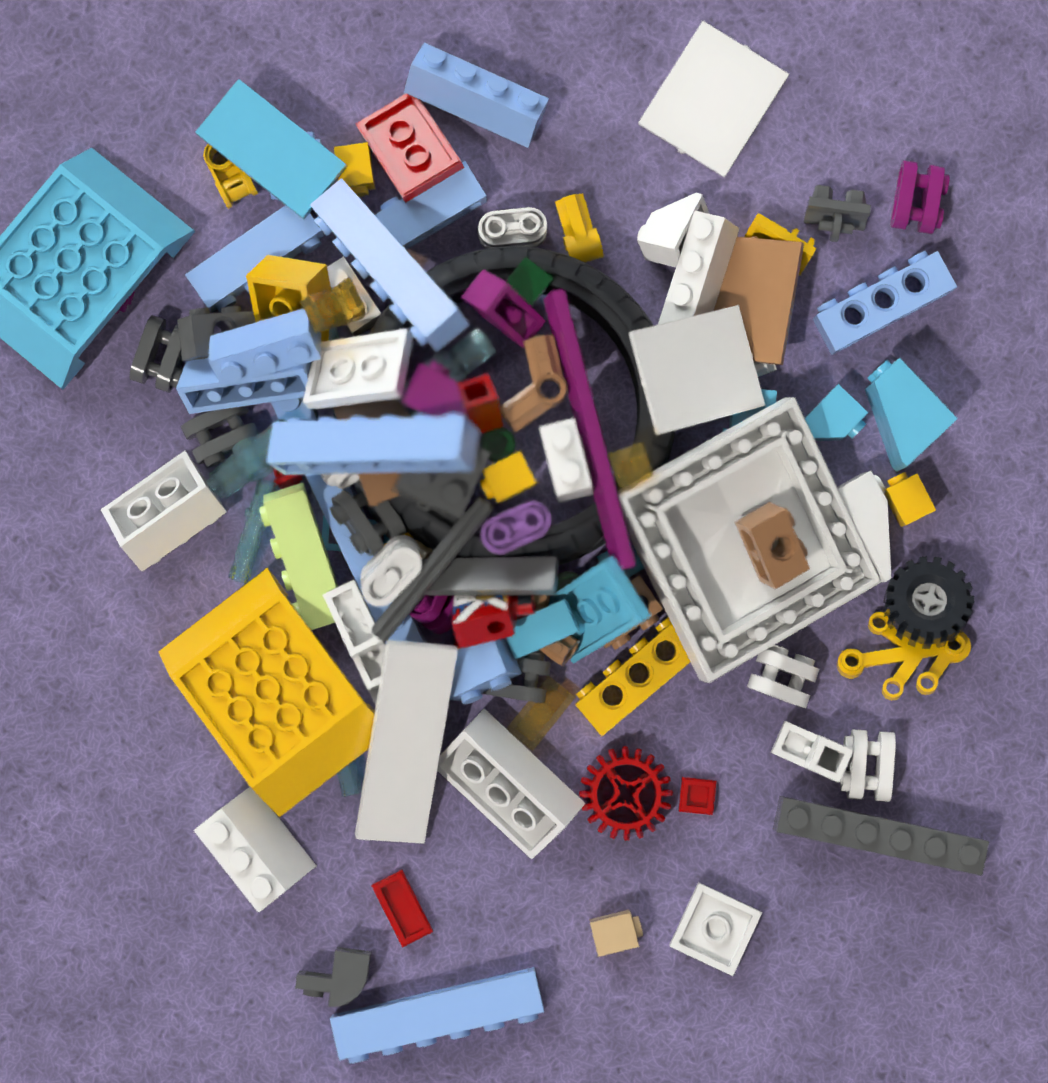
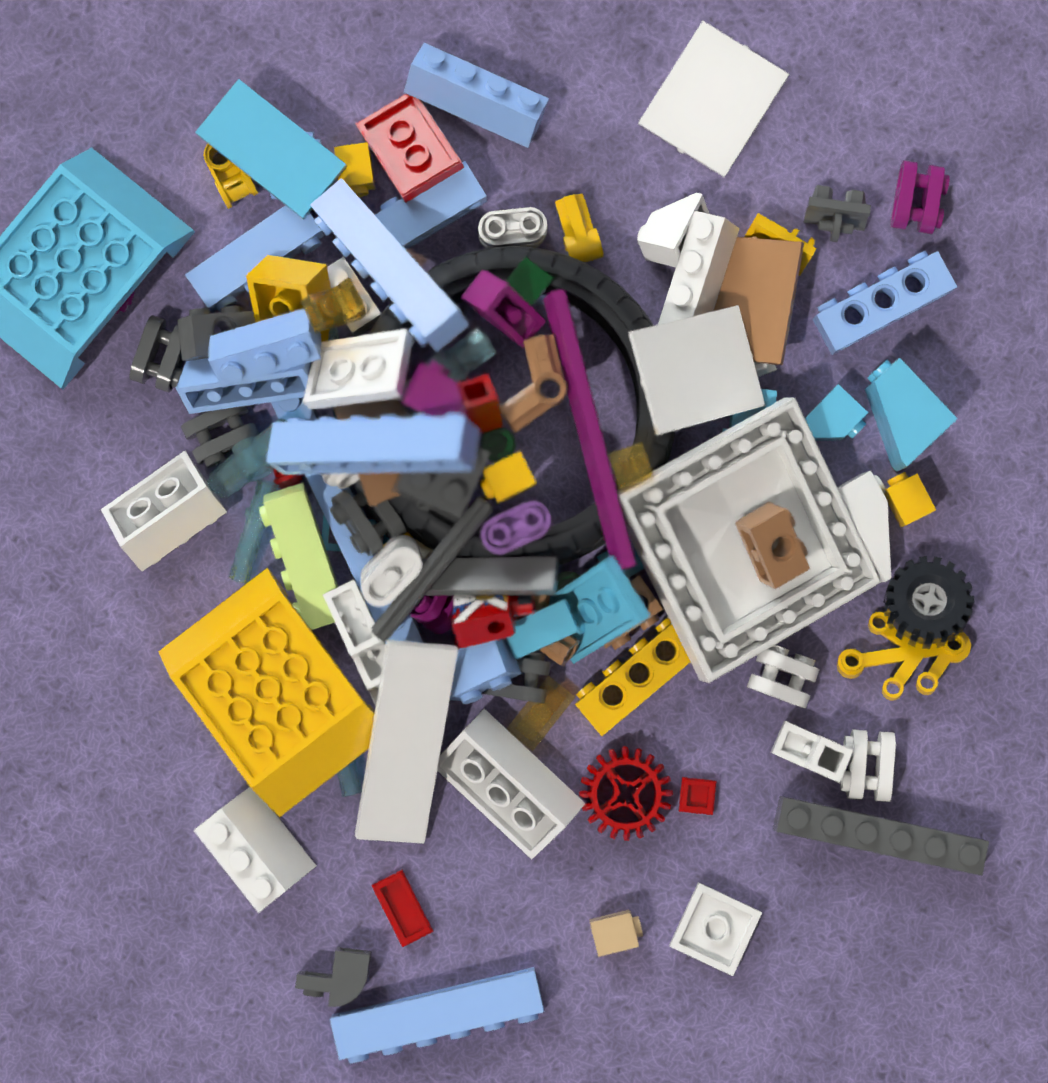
(566, 460): white brick -> none

